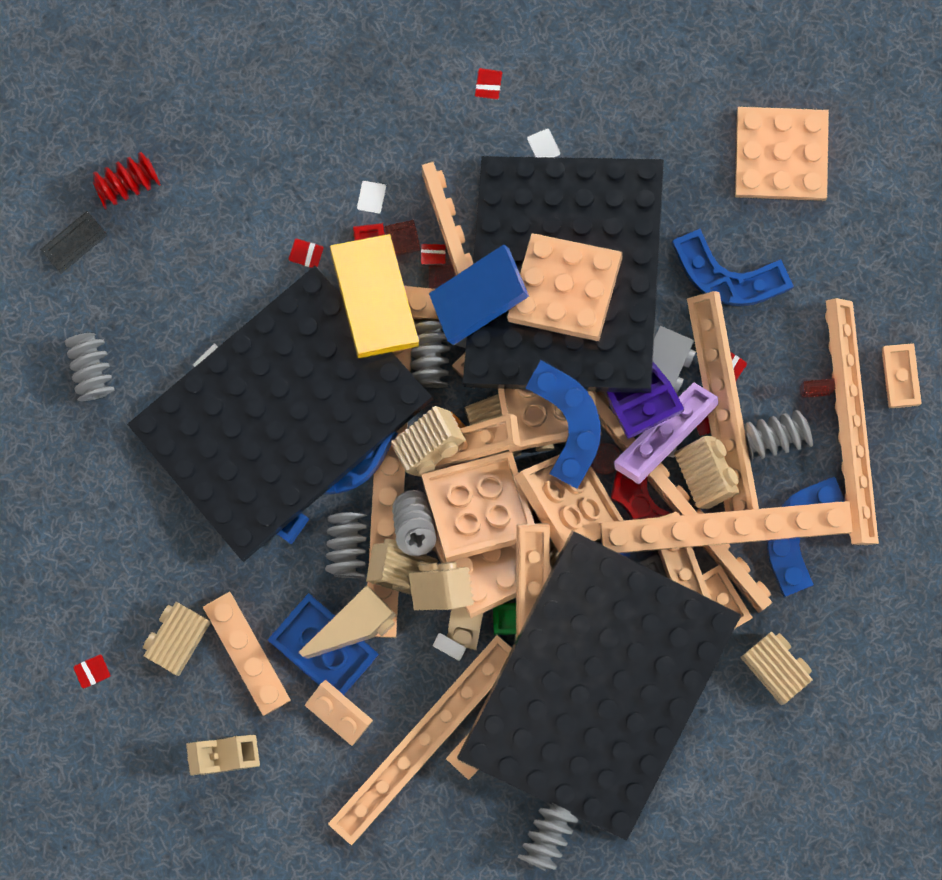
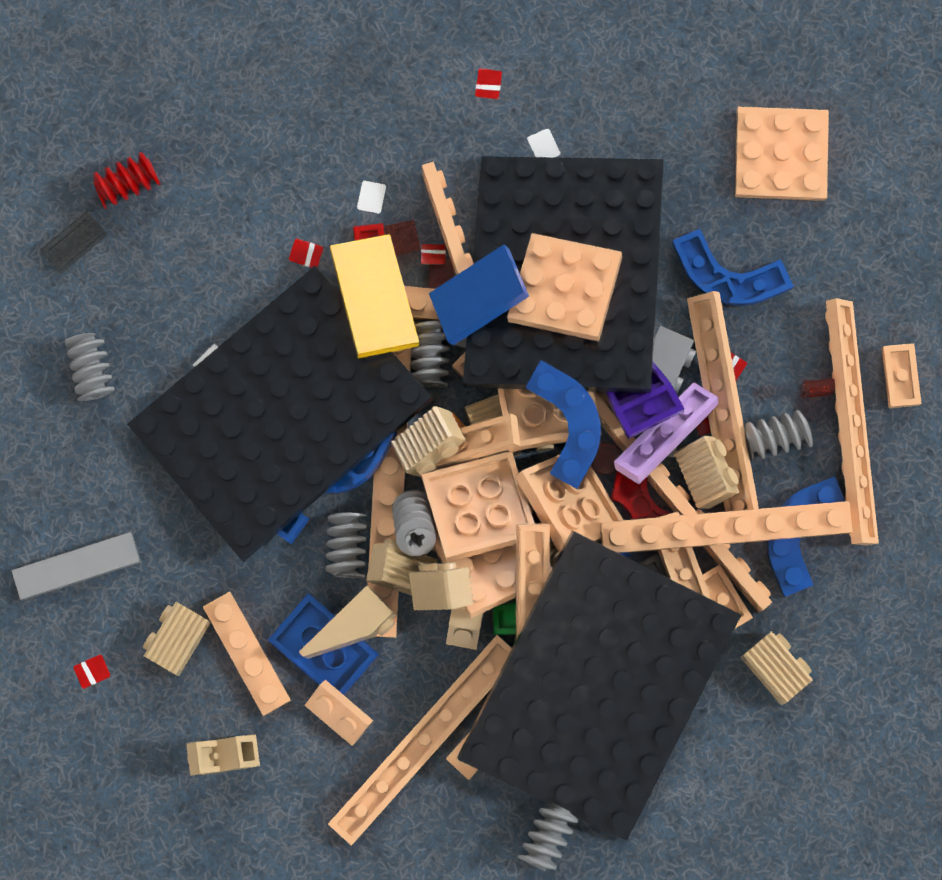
(76, 566): none -> light grey tile
(449, 646): white sticker -> none

